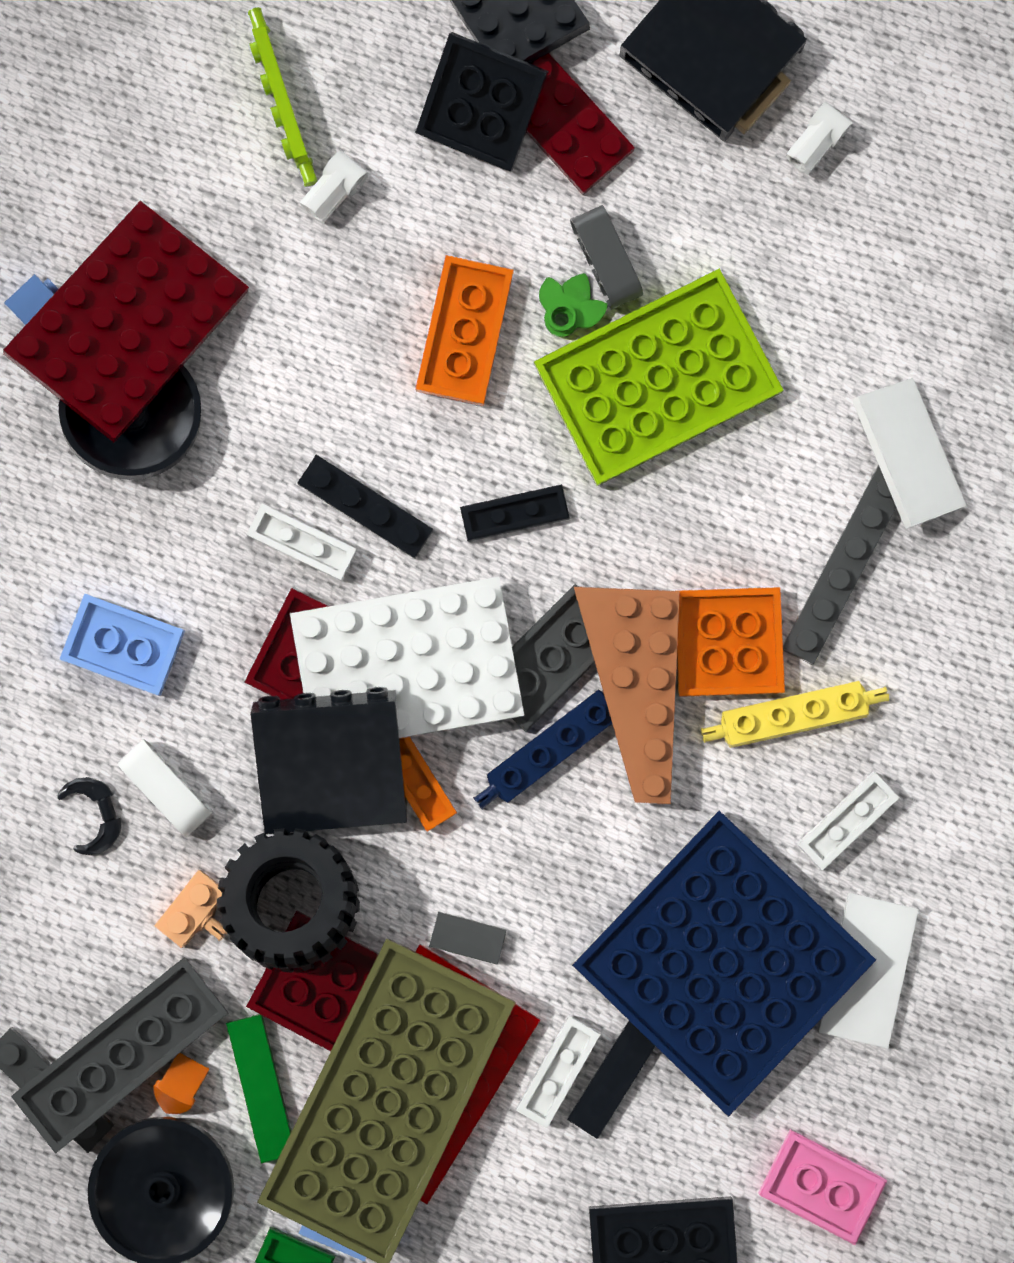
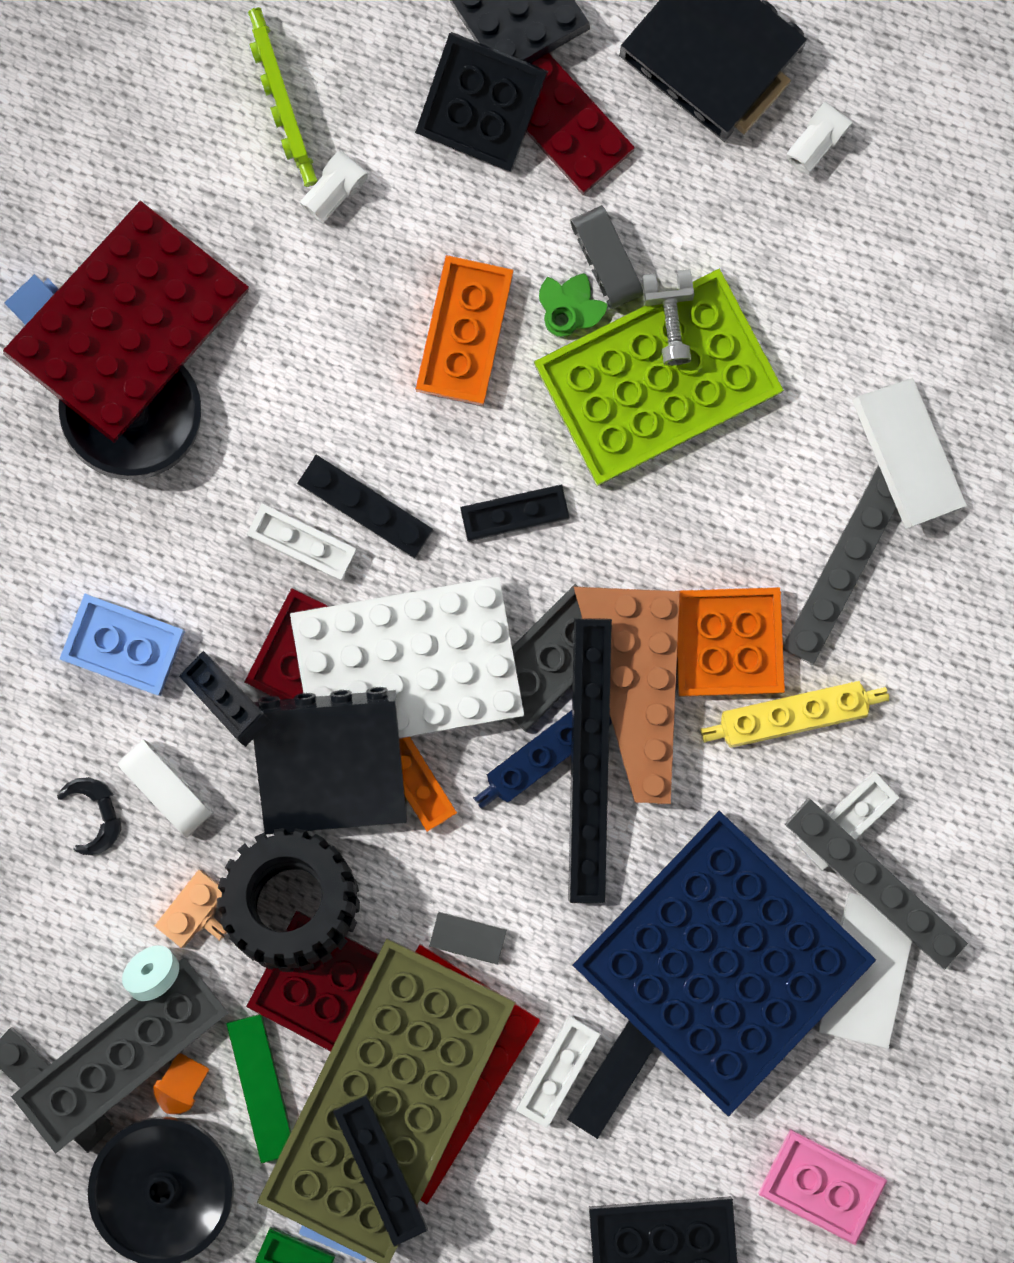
(150, 973): none -> light aqua piece
(224, 698): none -> black tile
(380, 1170): none -> black plate
(589, 760): none -> black plate
(676, 352): none -> light grey bar
(876, 883): none -> dark grey plate

